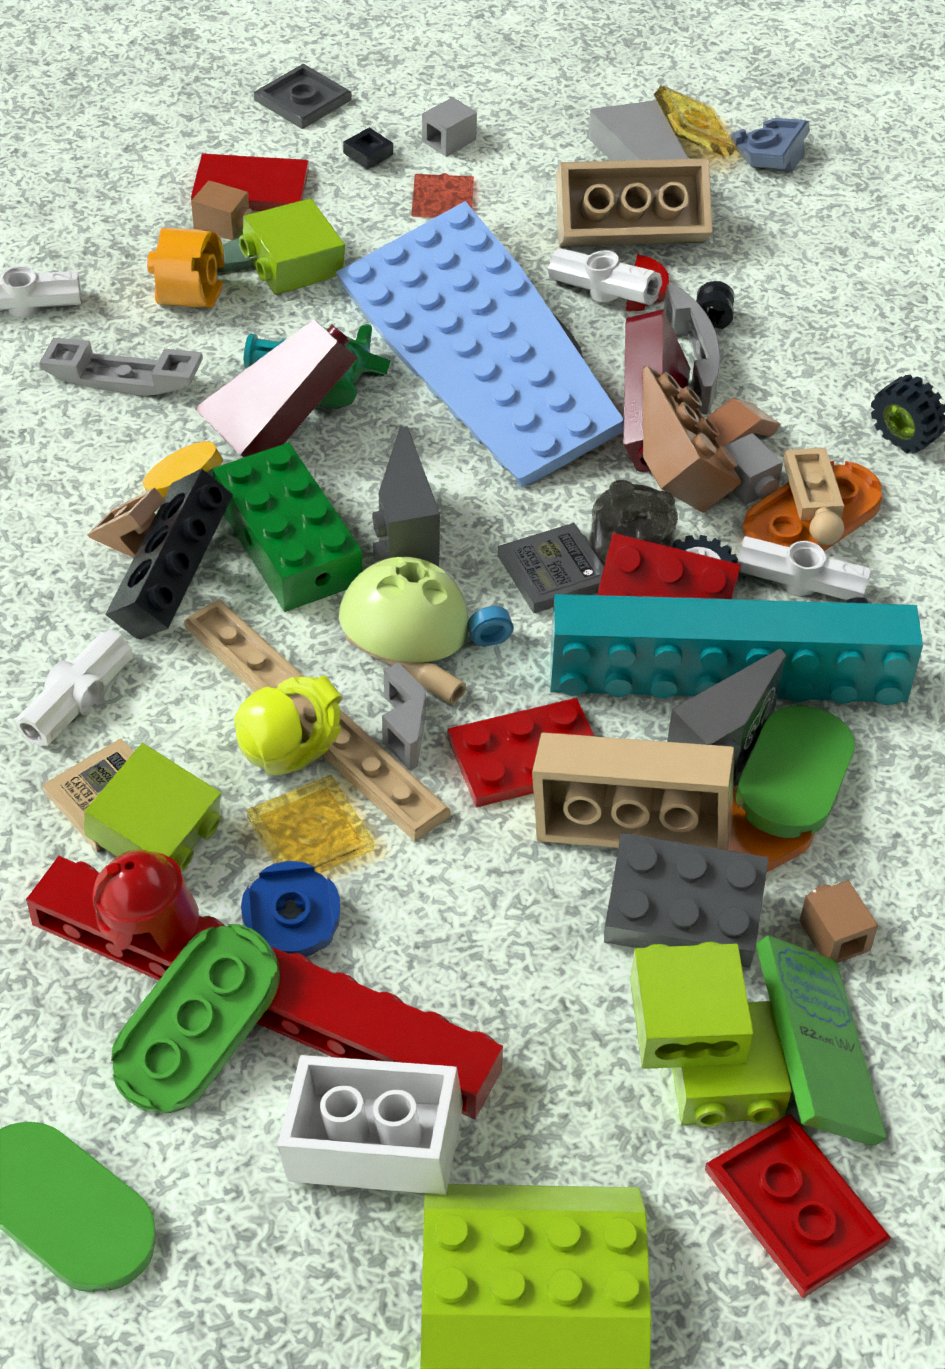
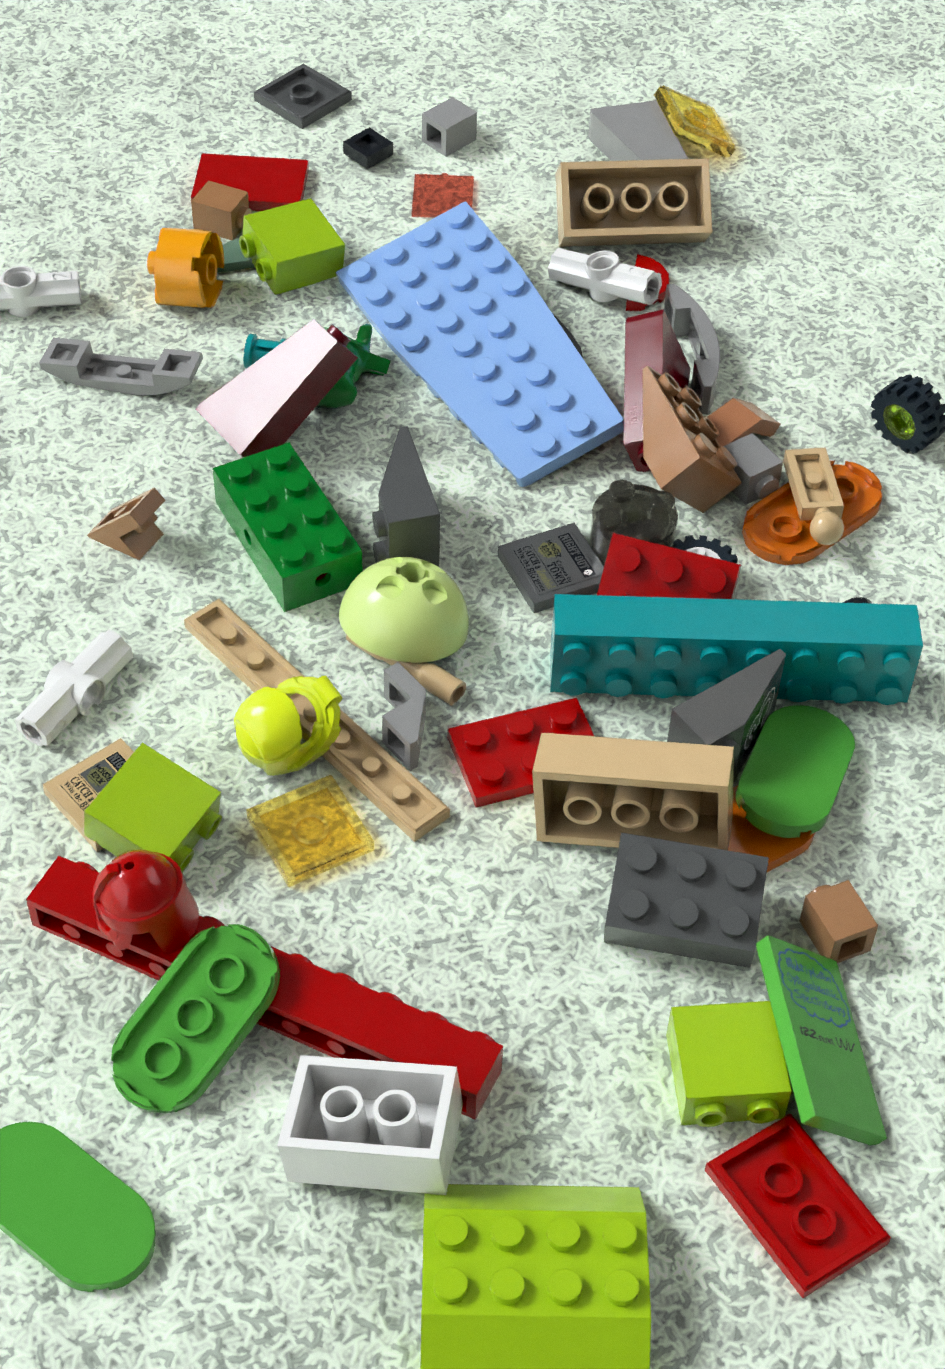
(169, 555): black brick -> none
(180, 464): yellow tile -> none
(309, 890): blue plate -> none
(490, 626): dark azure tile -> none
(690, 1005): lime piece -> none
(721, 299): black wheel -> none
(775, 145): sand blue plate -> none
(803, 568): white piece -> none

